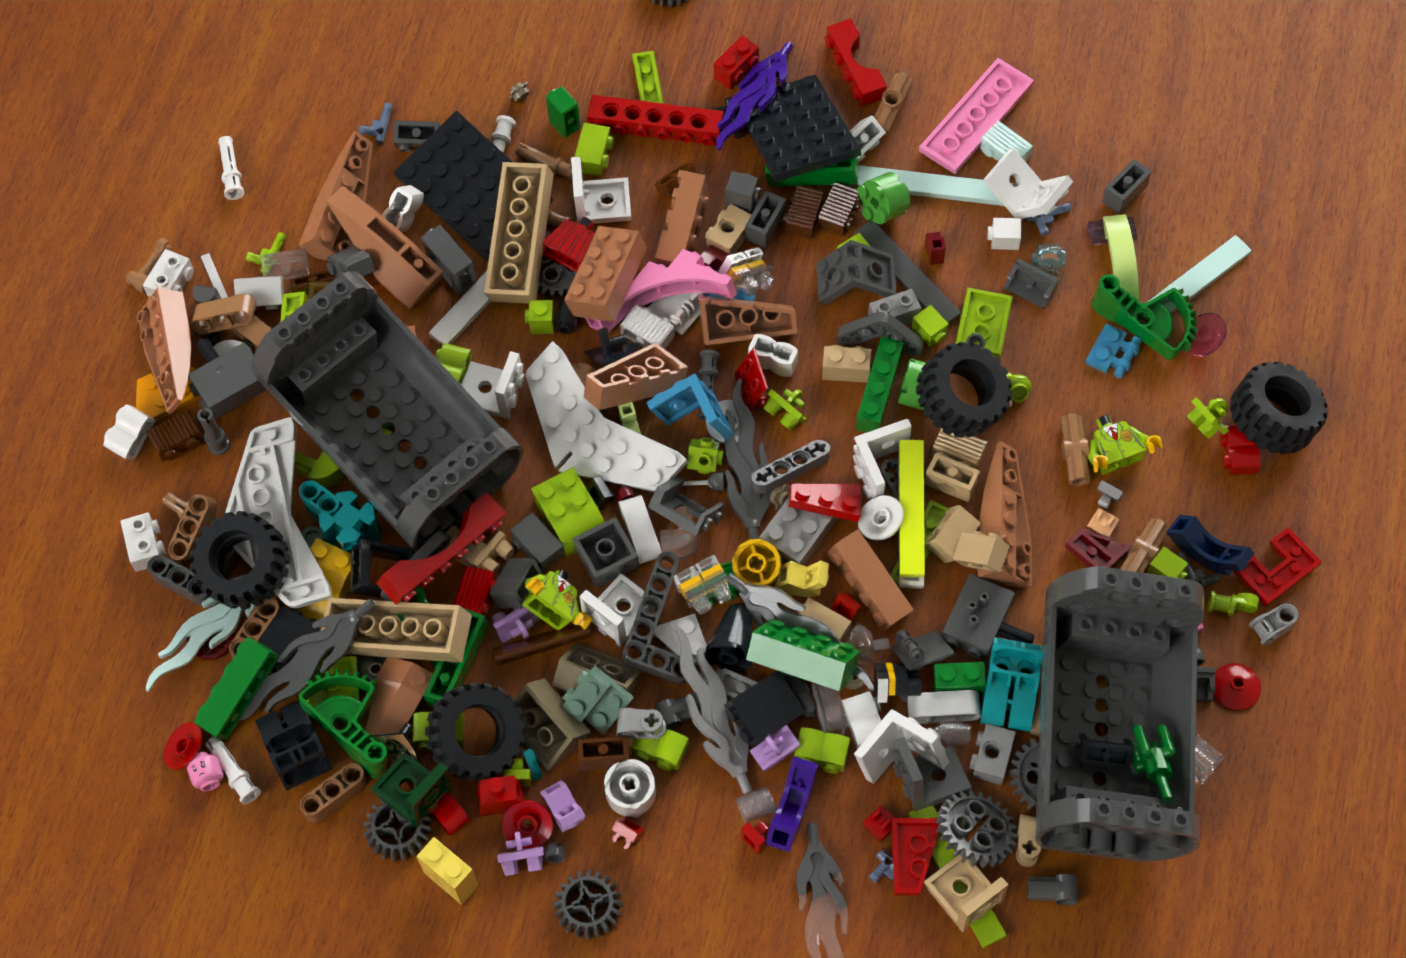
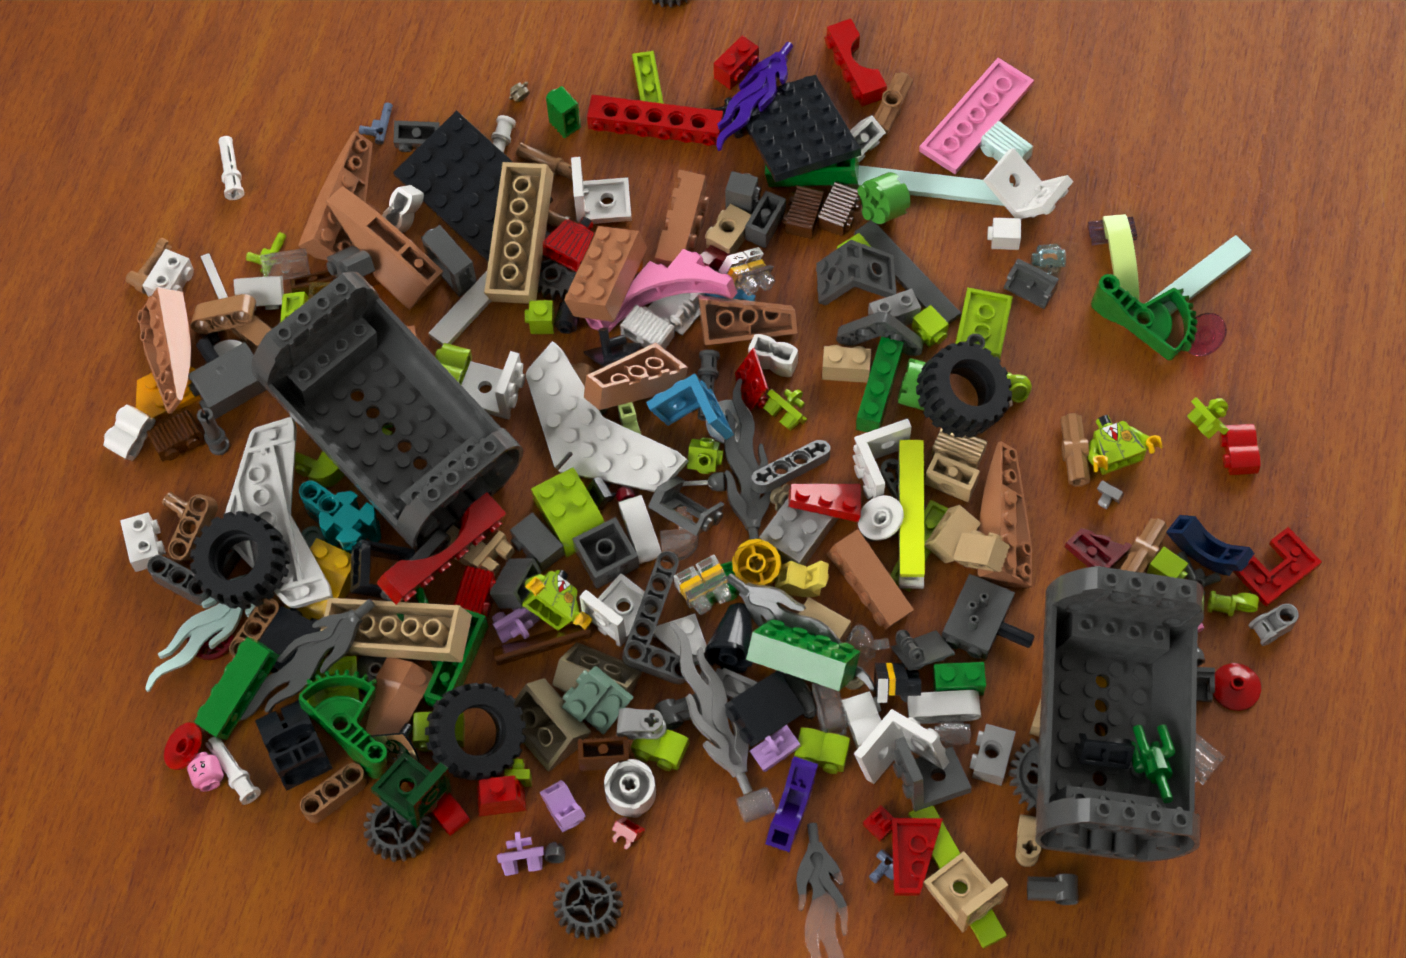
(205, 294): dark grey brick -> none
(447, 870): light yellow brick -> none
(532, 764): teal tile -> none
(538, 830): red dish -> none
(593, 148): lime brick -> none
(670, 181): reddish brown plate -> none
(755, 836): red tile -> none
(847, 606): red tile -> none
(935, 248): dark red piece -> none
(962, 815): dark grey gear -> none
(1023, 686): teal connector -> none
(1046, 219): sand blue hose -> none
(1103, 523): light nougat tile -> none
(1106, 348): dark azure plate -> none
(1126, 186): dark grey brick -> none
(1265, 423): black tyre -> none

